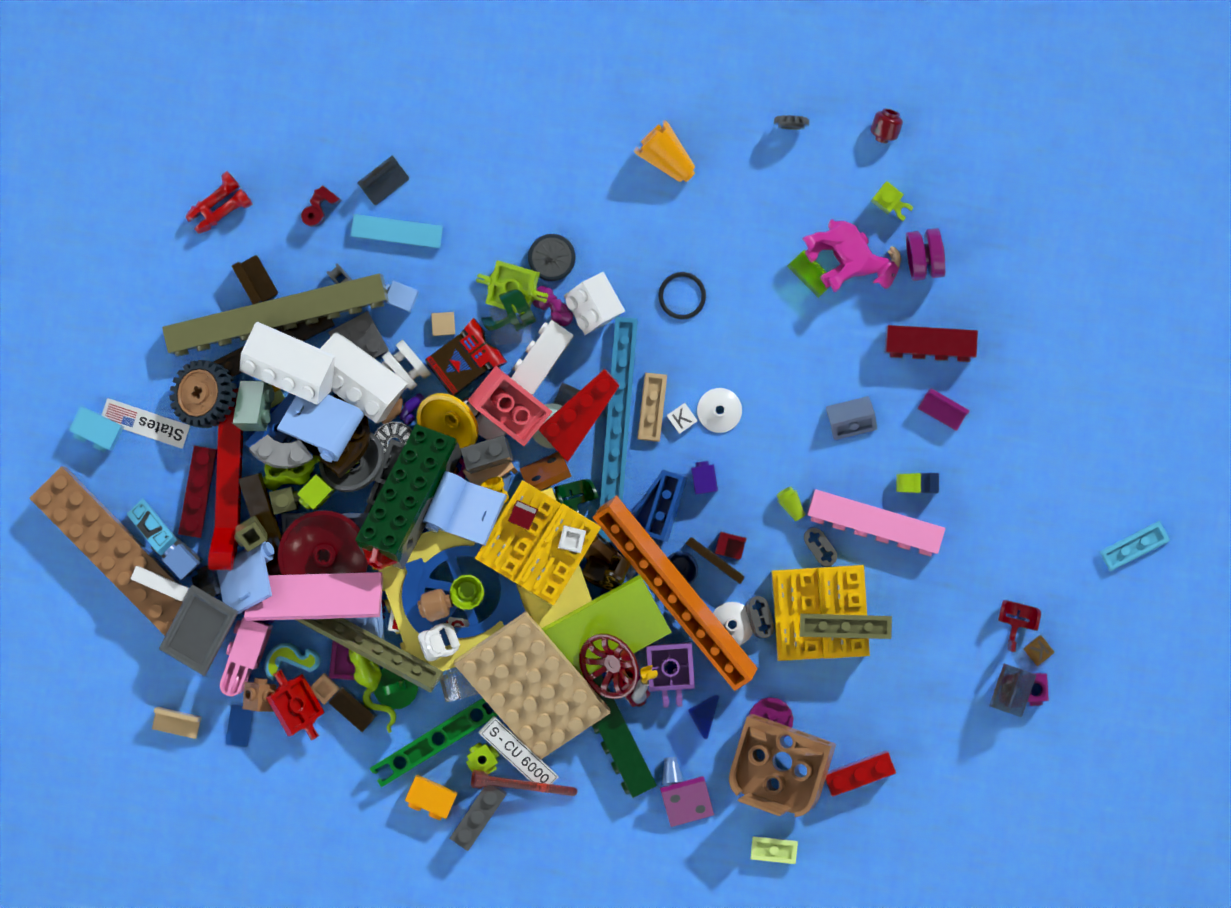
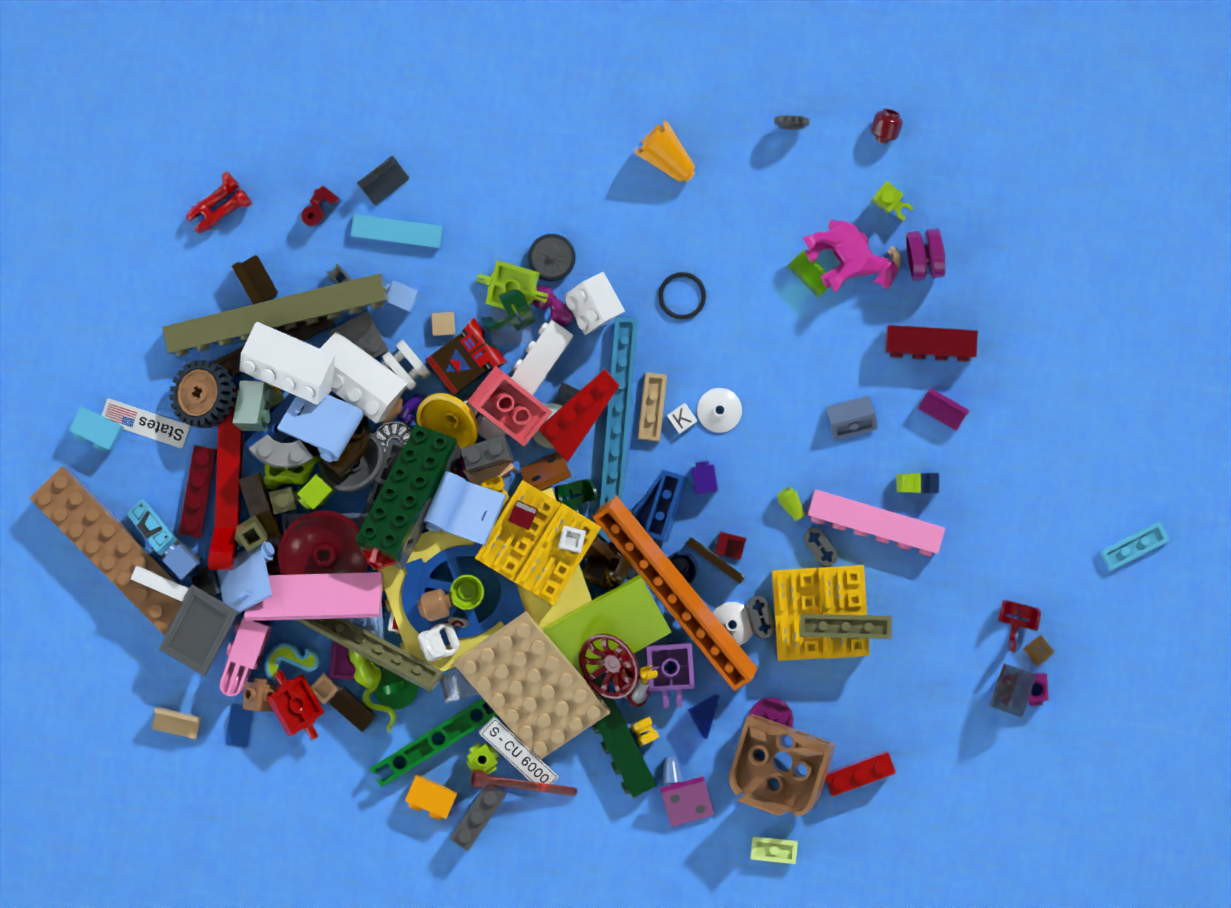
(642, 726): none -> yellow wheel

